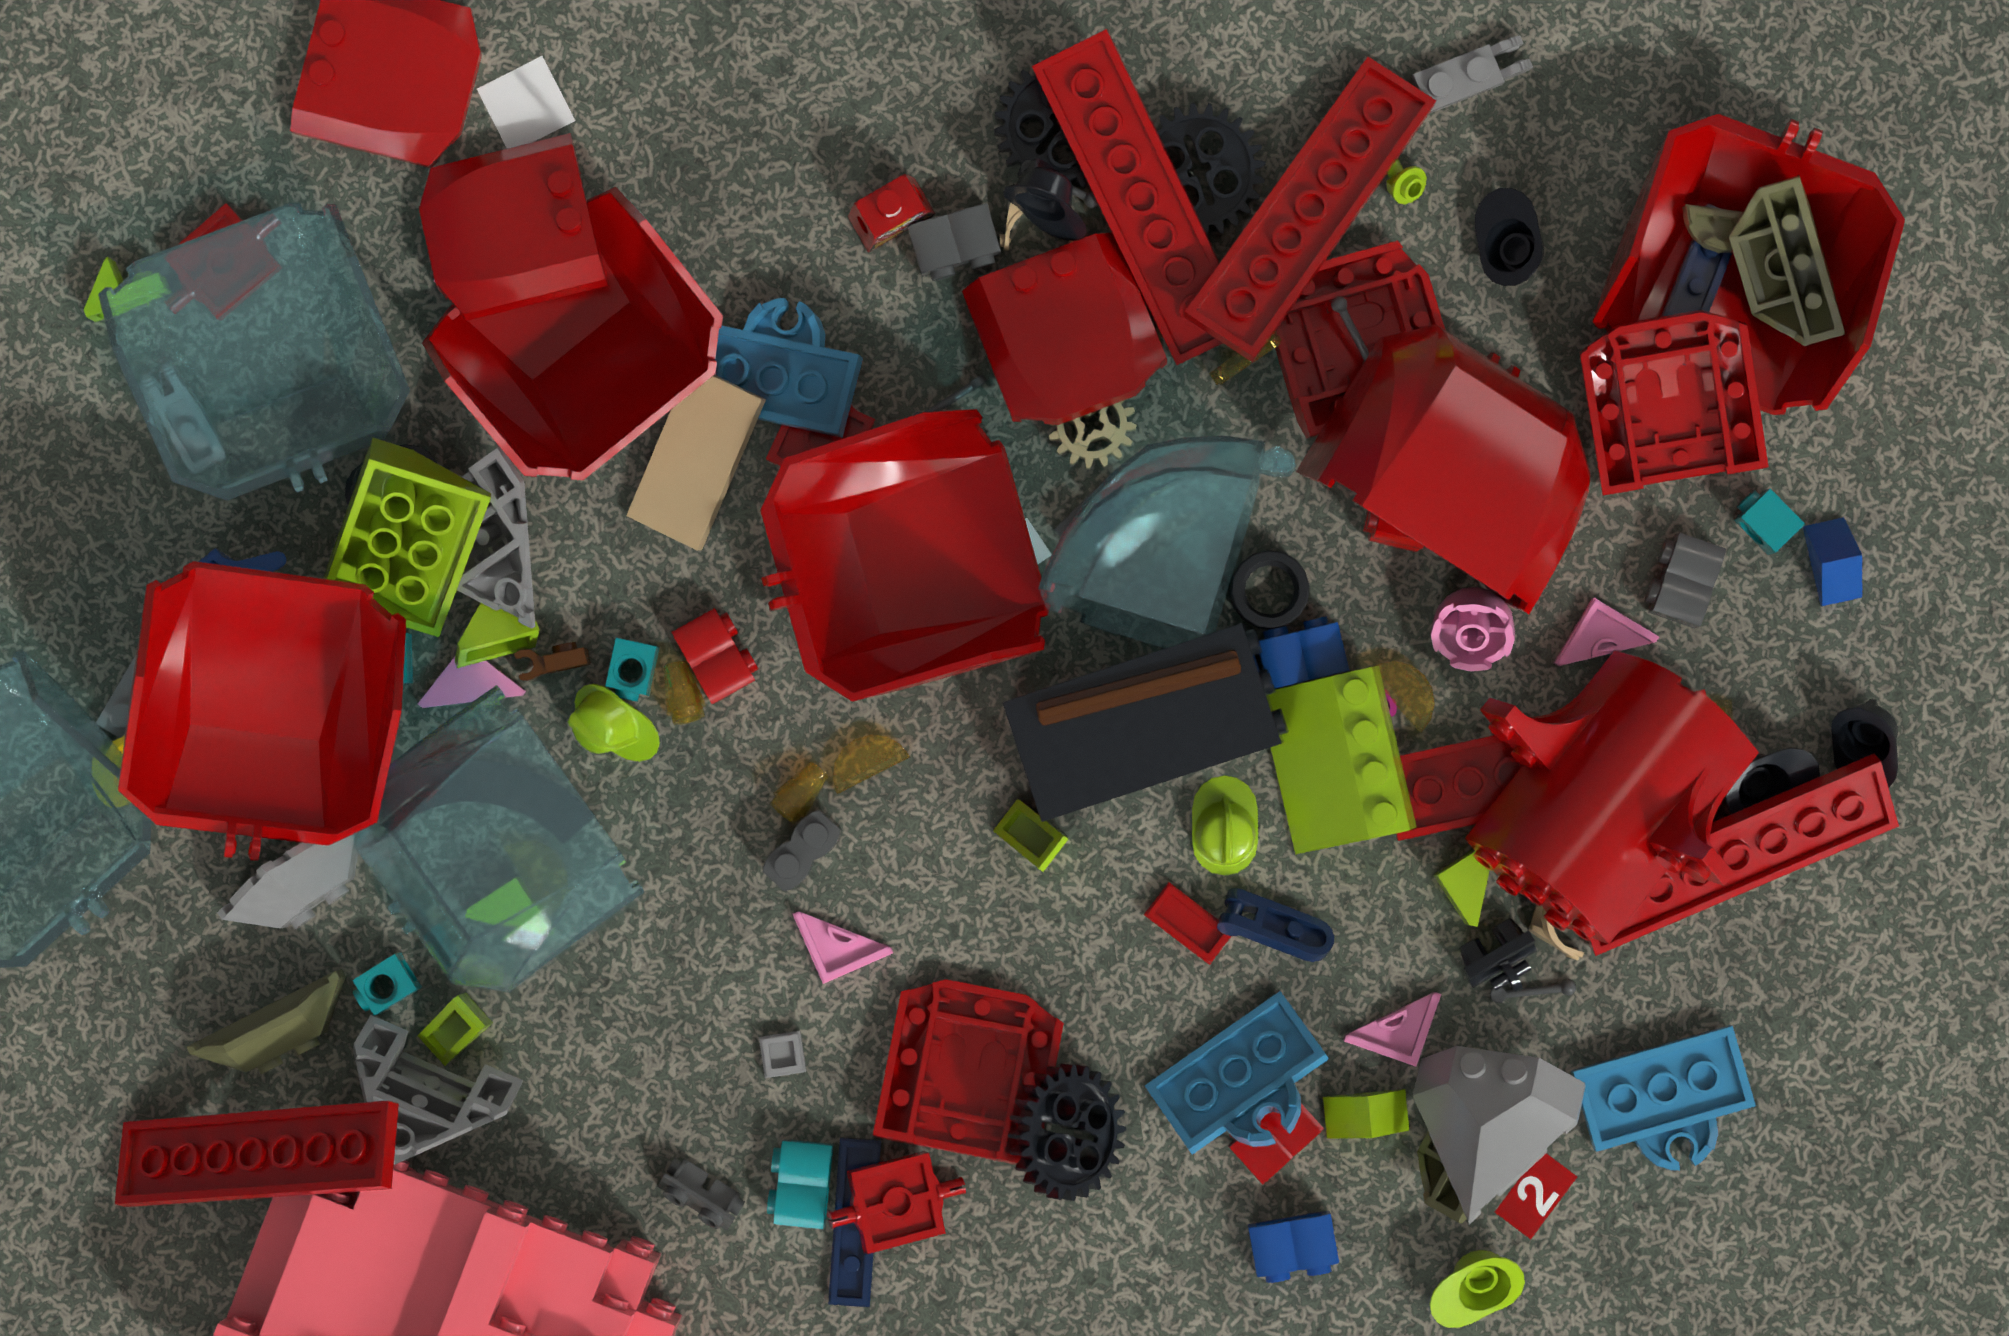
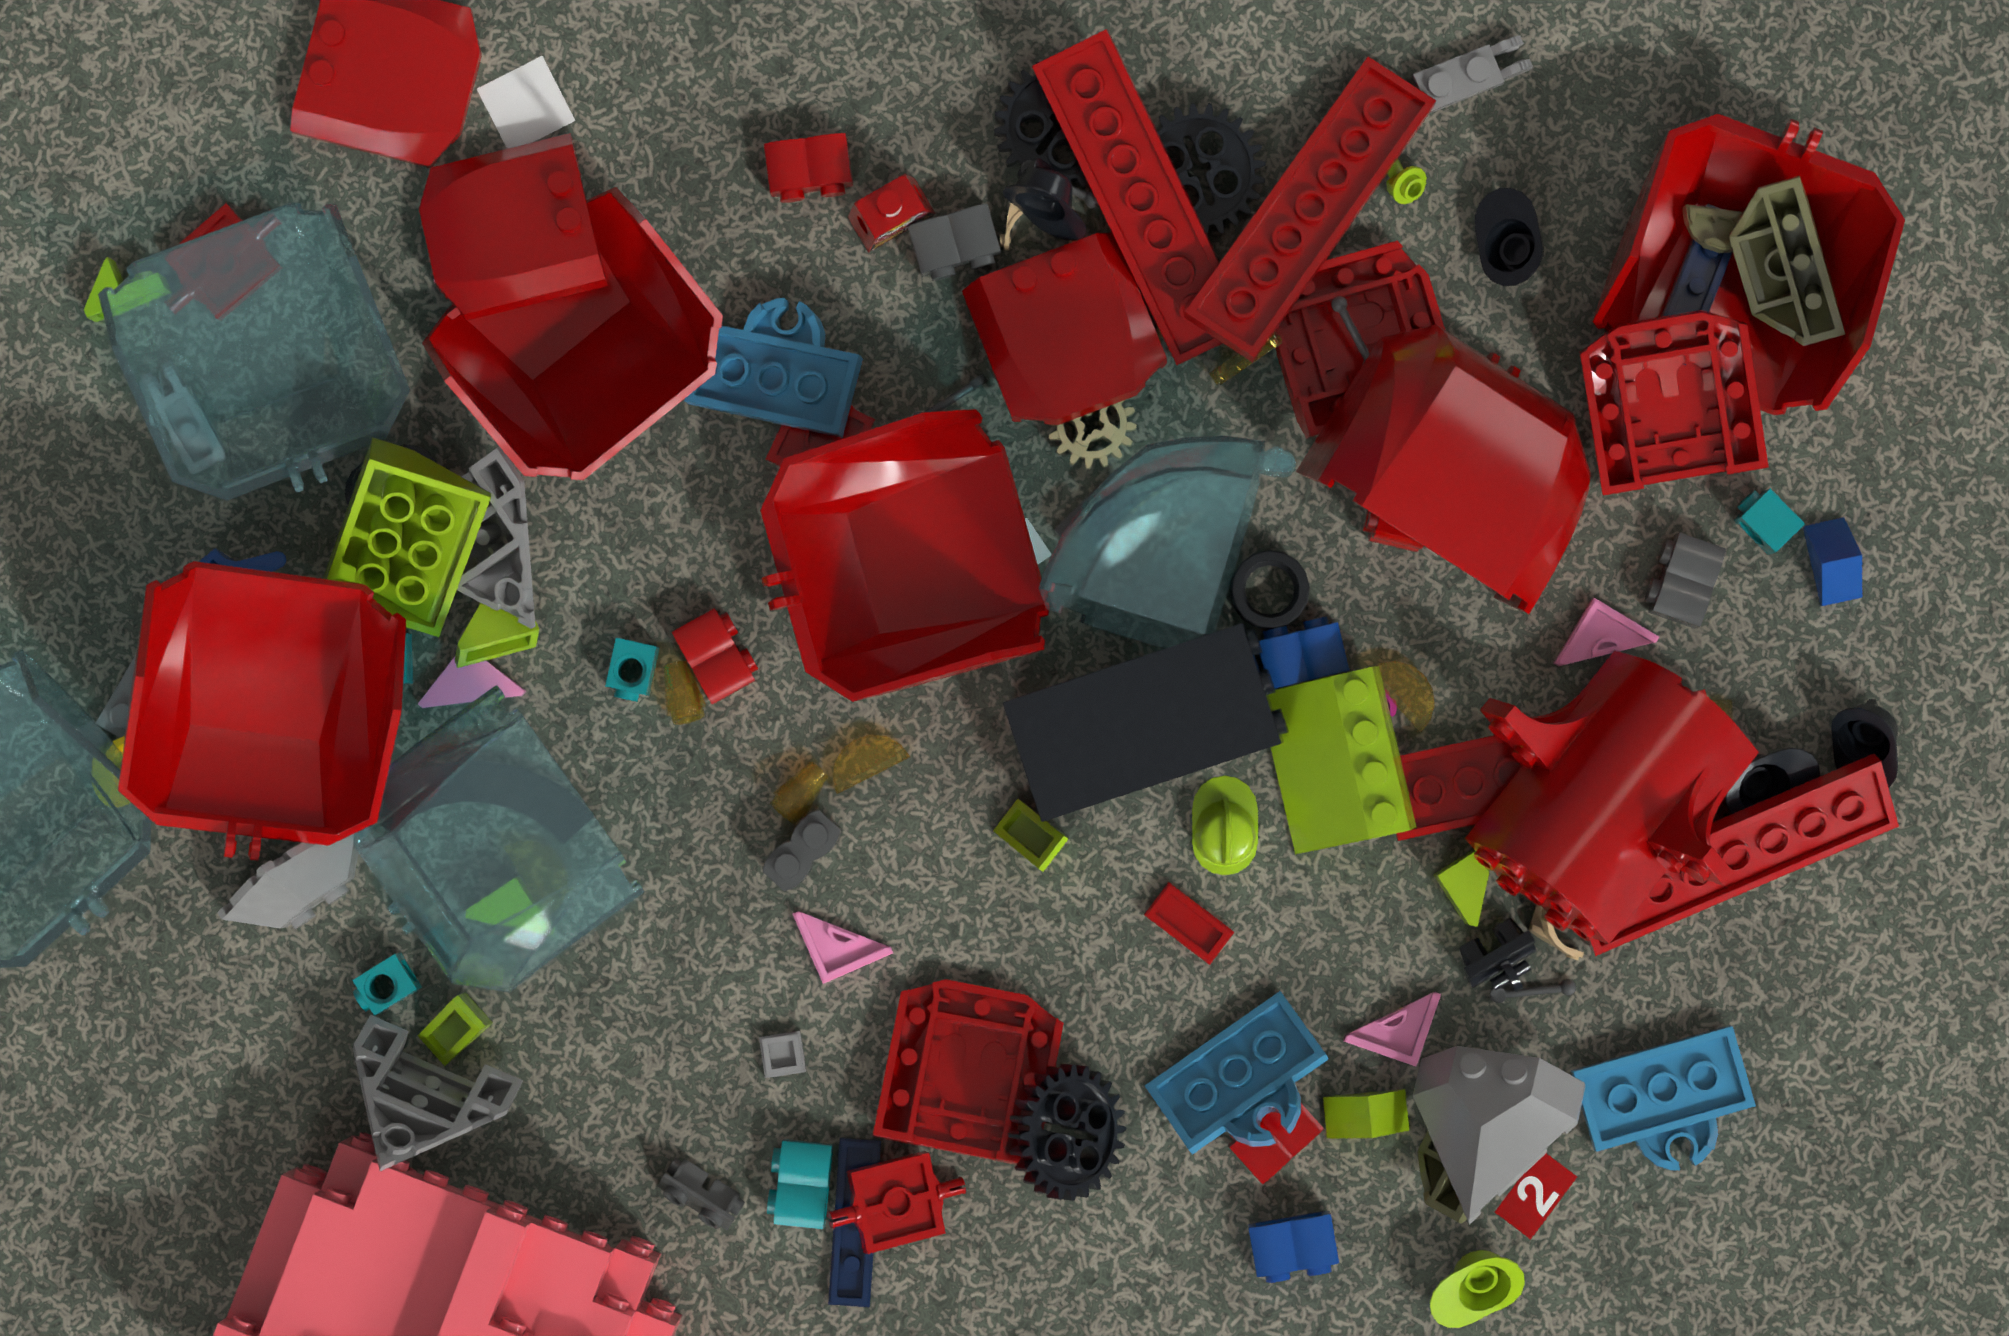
(258, 1154): red plate -> none
(275, 1029): olive wedge -> none
(564, 657): reddish brown plate -> none
(609, 724): lime piece -> none
(696, 461): tan tile -> none
(808, 166): none -> red brick
(1138, 687): reddish brown axle -> none
(1275, 926): dark blue plate -> none
(1473, 629): bright pink cylinder -> none

